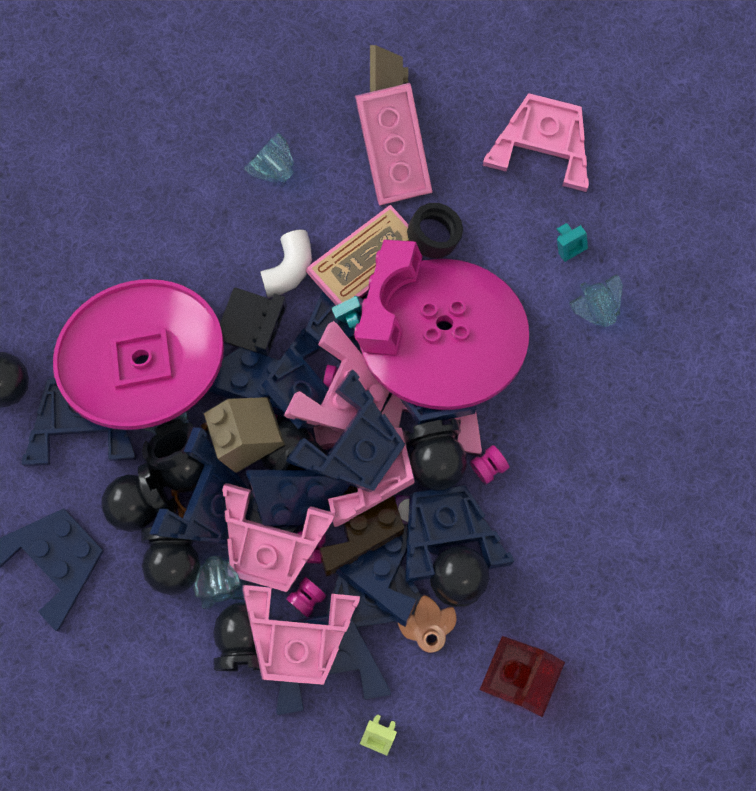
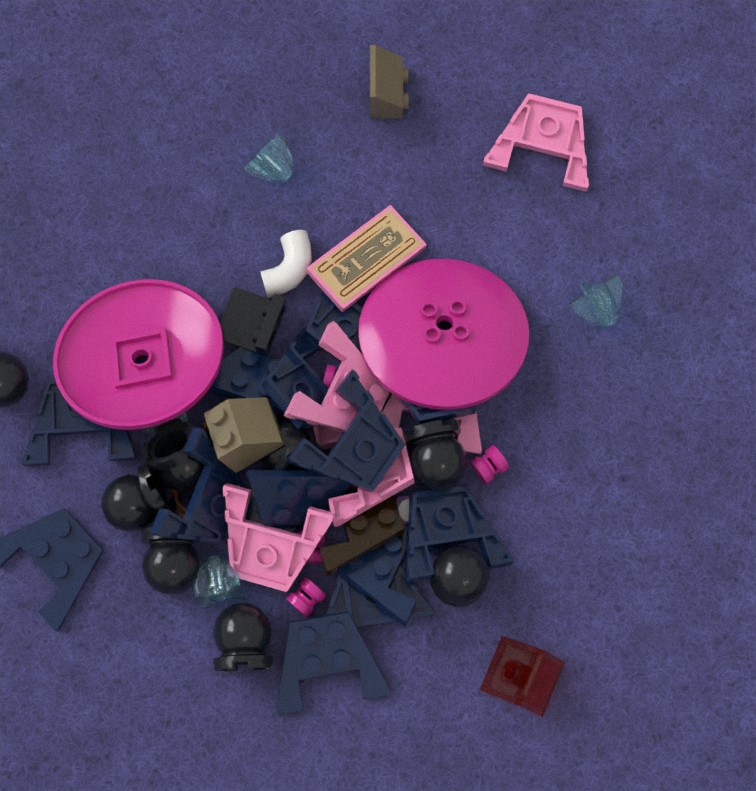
(296, 649): bright pink wing -> none
(349, 311): teal tile -> none
(378, 736): yellowish green tile -> none
(394, 144): bright pink tile -> none
(395, 266): dark pink arch -> none
(429, 620): nougat plate -> none
(445, 216): black tyre -> none
(571, 241): teal tile -> none

